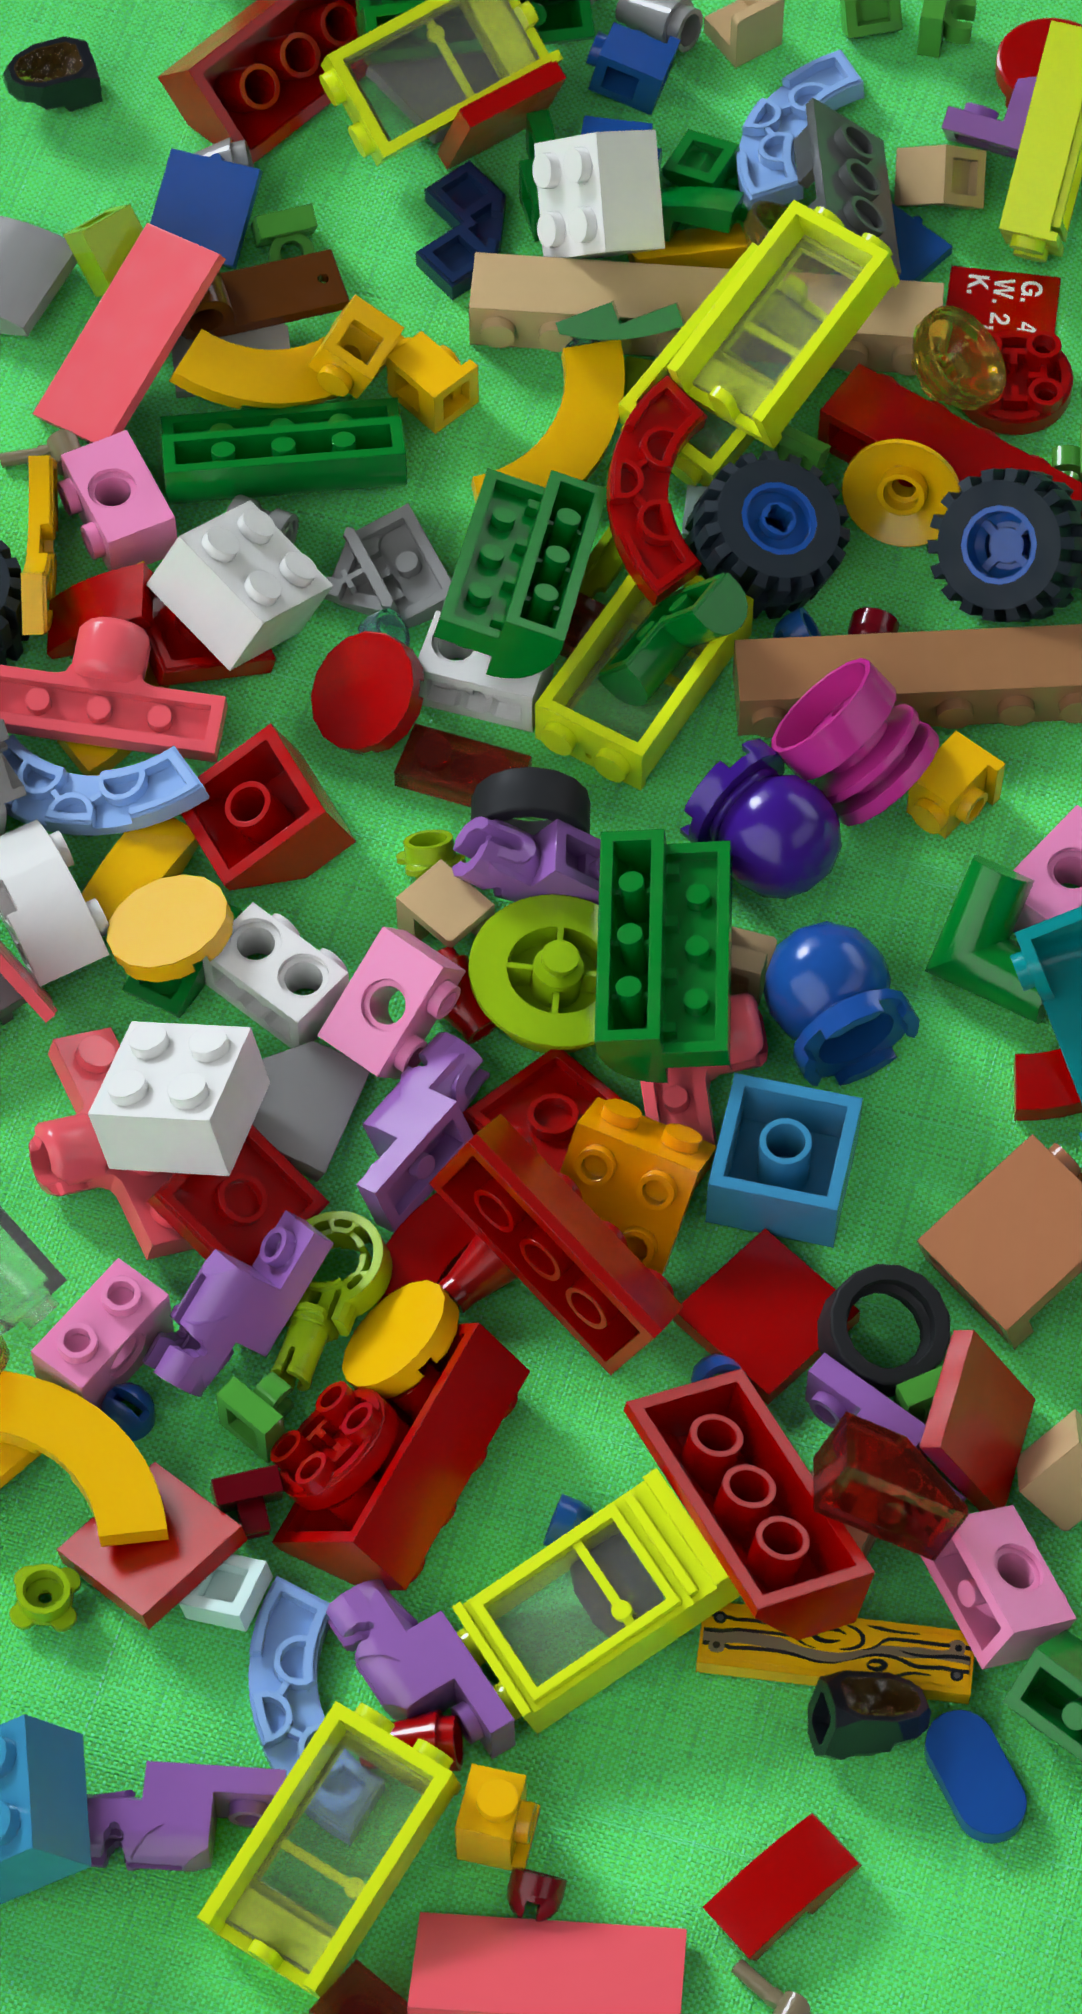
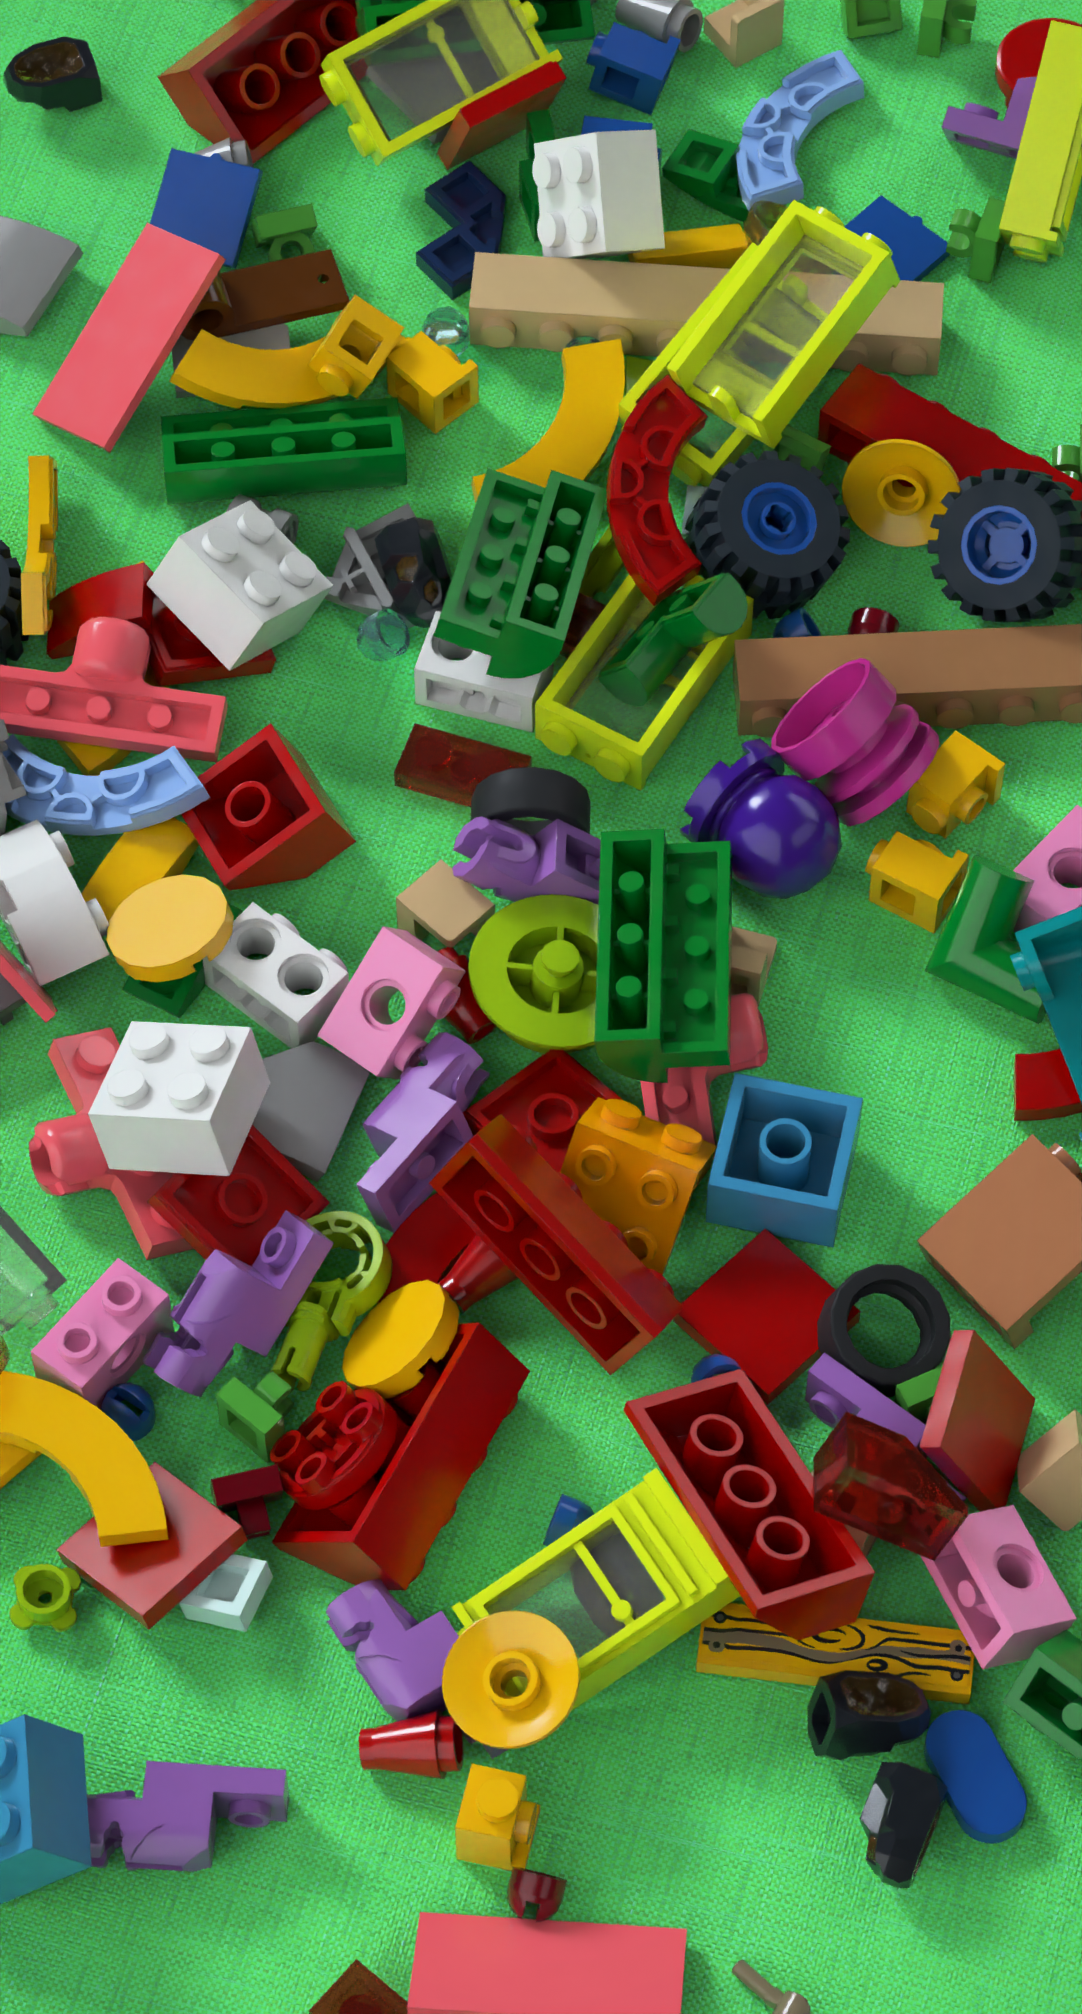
(57, 444): dark tan hand -> none
(104, 244): lime brick -> none
(117, 502): bright pink brick -> none
(285, 1671): light blue tile -> none
(331, 1847): door -> none
(367, 693): red tile -> none
(415, 568): none -> black rock
(425, 850): lime plate -> none
(448, 328): none -> clear light blue hinge
(490, 1656): none -> yellow dish
(605, 323): green slope -> none
(700, 207): green slope -> none
(782, 1885): red slope -> none
(836, 1003): blue tile -> none
(847, 173): dark grey brick -> none
(901, 1821): none -> black rock
(915, 879): none -> yellow brick
(940, 176): tan panel -> none
(957, 359): clear yellow piece -> none
(978, 238): none -> bright green tile
(1005, 298): red sticker -> none
(1035, 387): red tile -> none

